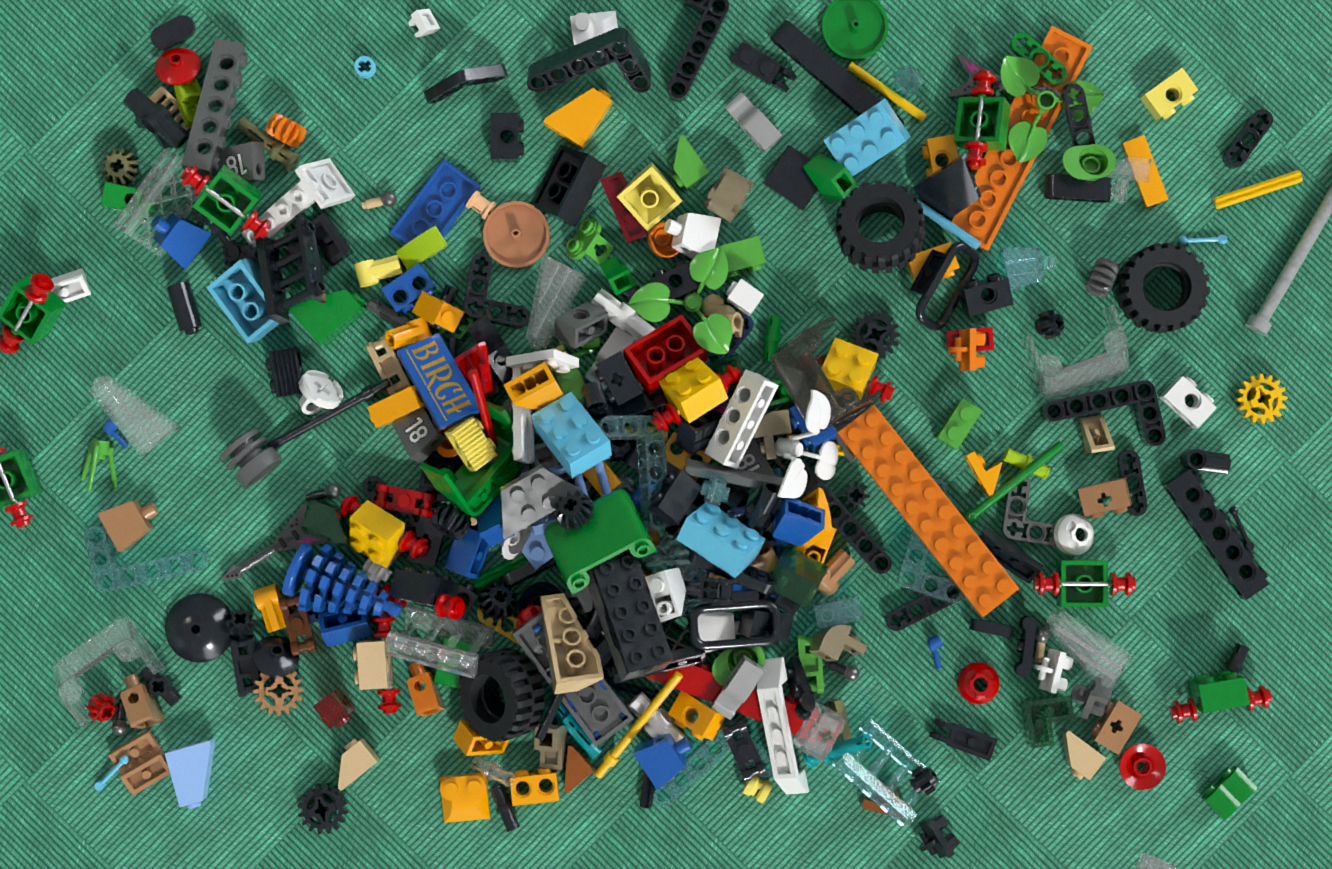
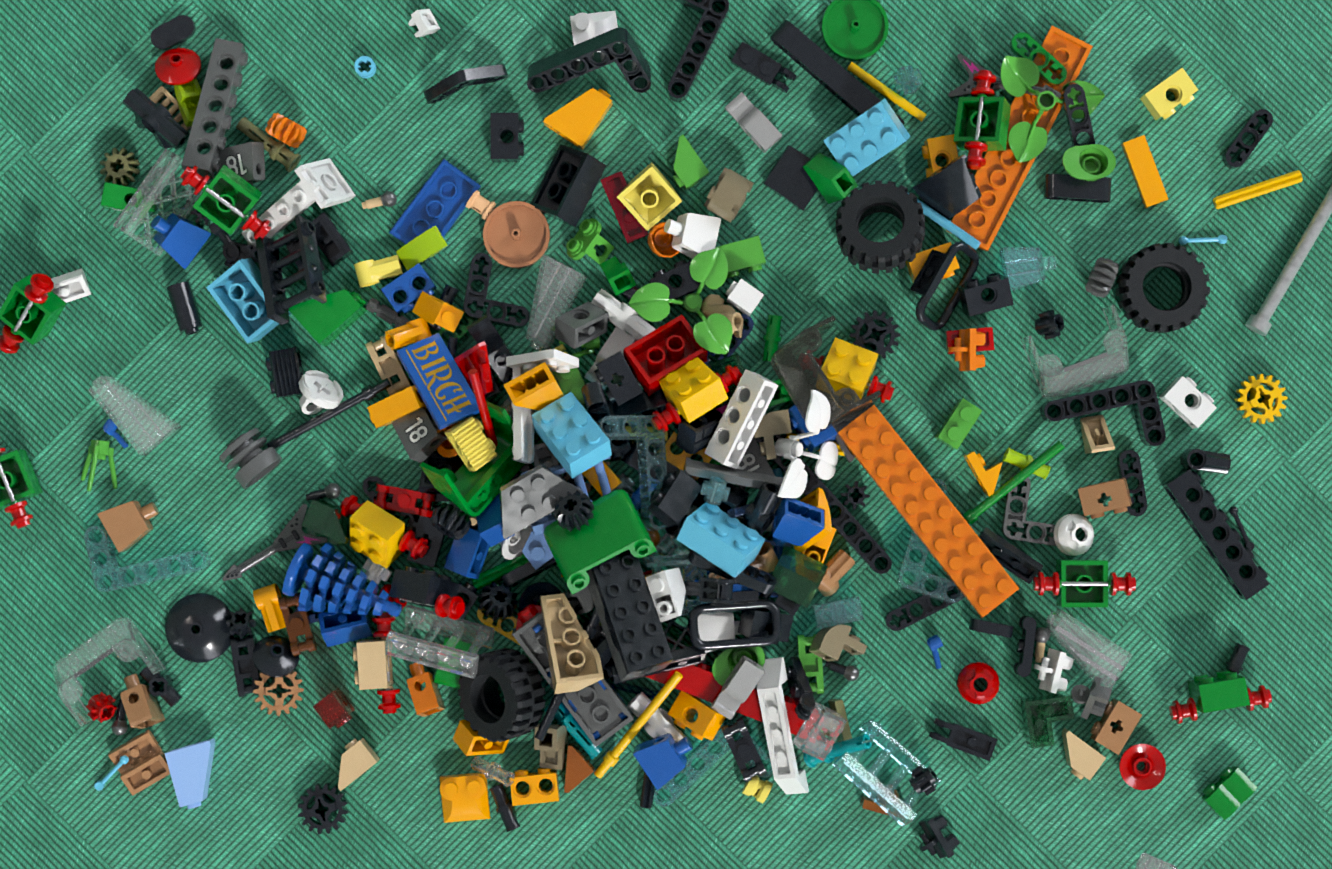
(1125, 170): clear brick -> none

